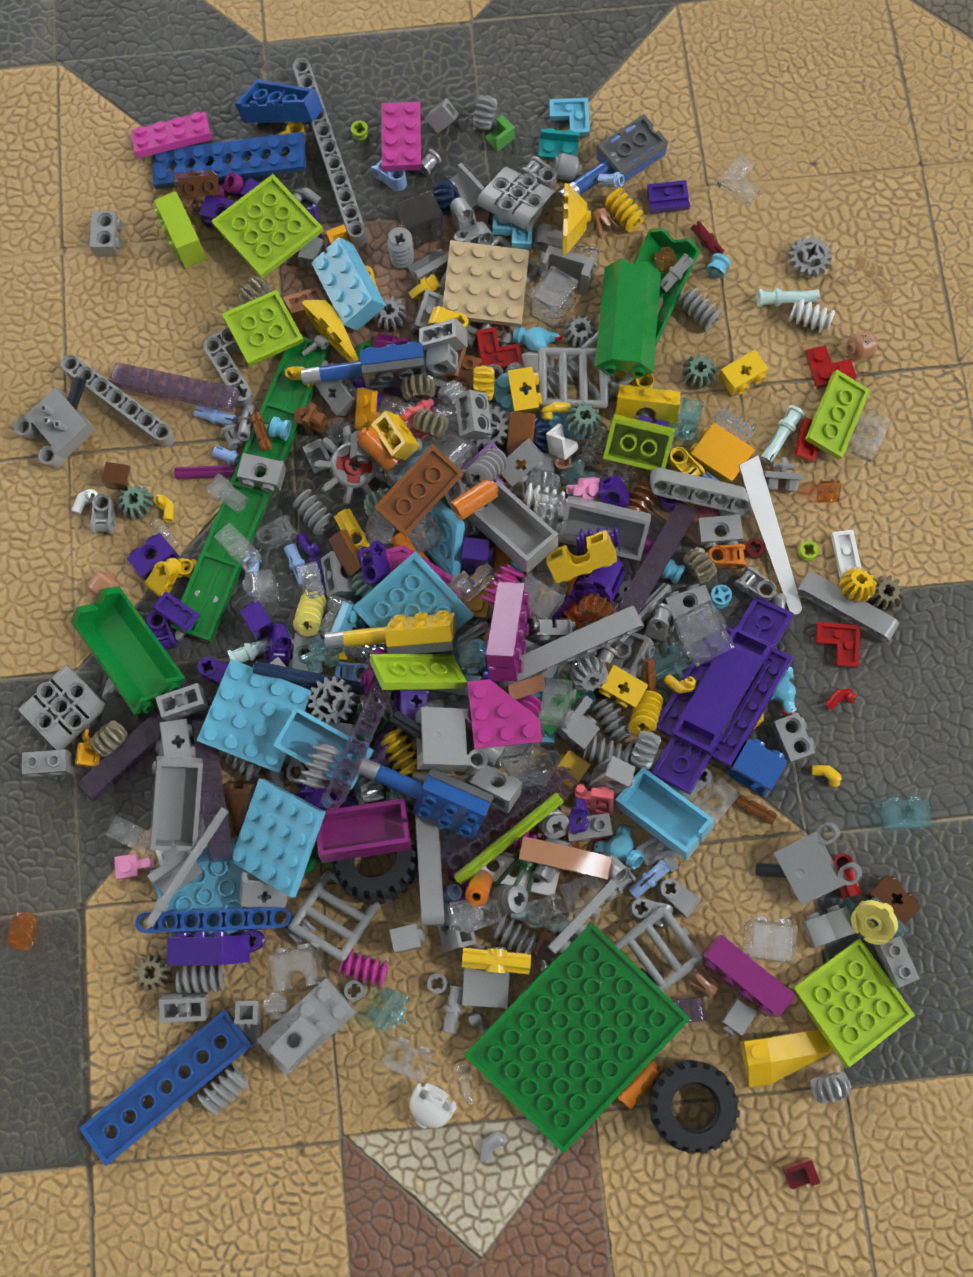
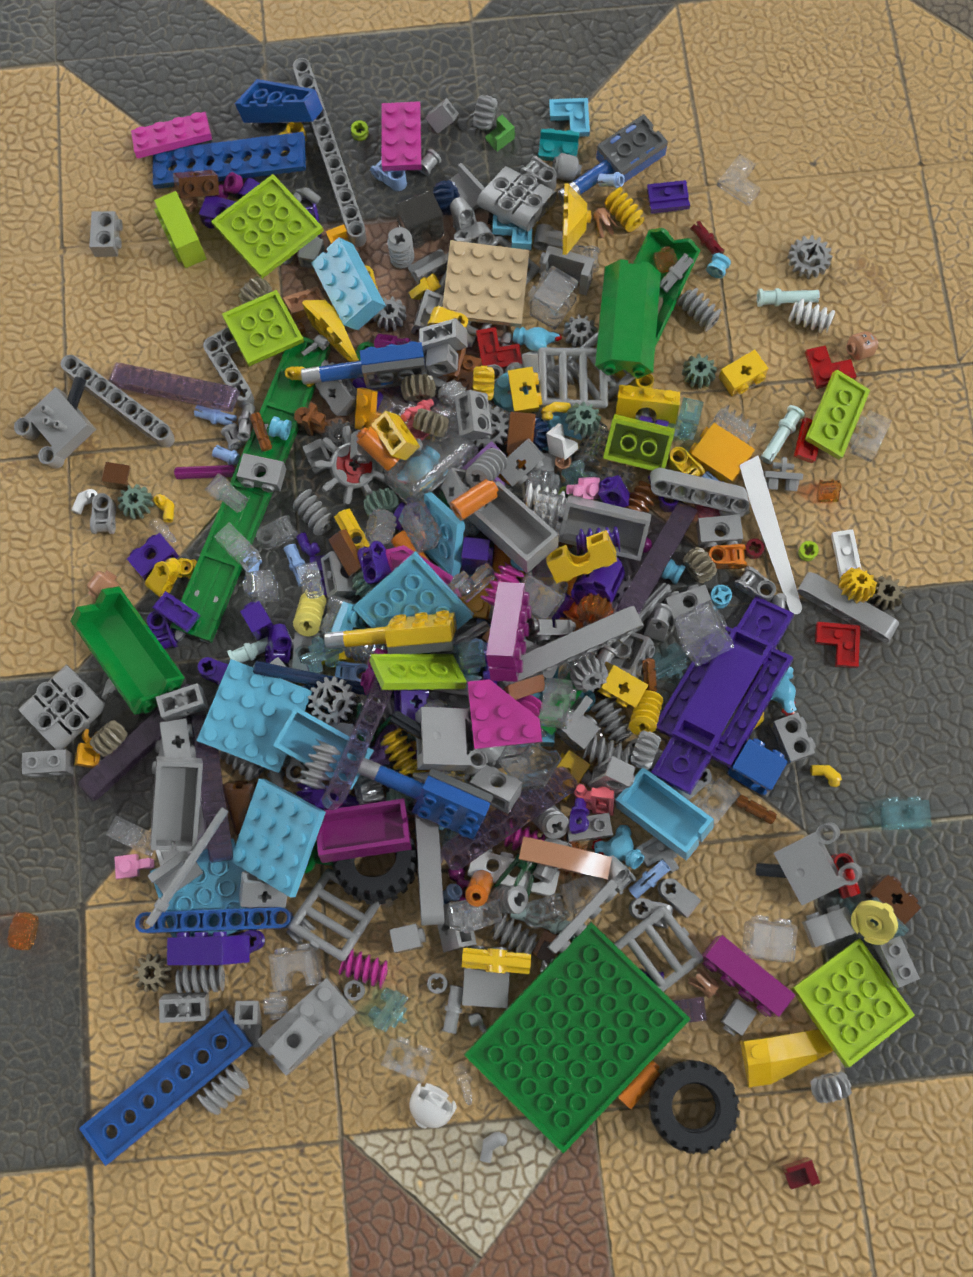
(418, 490): dark orange plate -> none
(508, 838): lime axle -> none
(679, 687): yellow arm -> none
(840, 695): red arm -> none

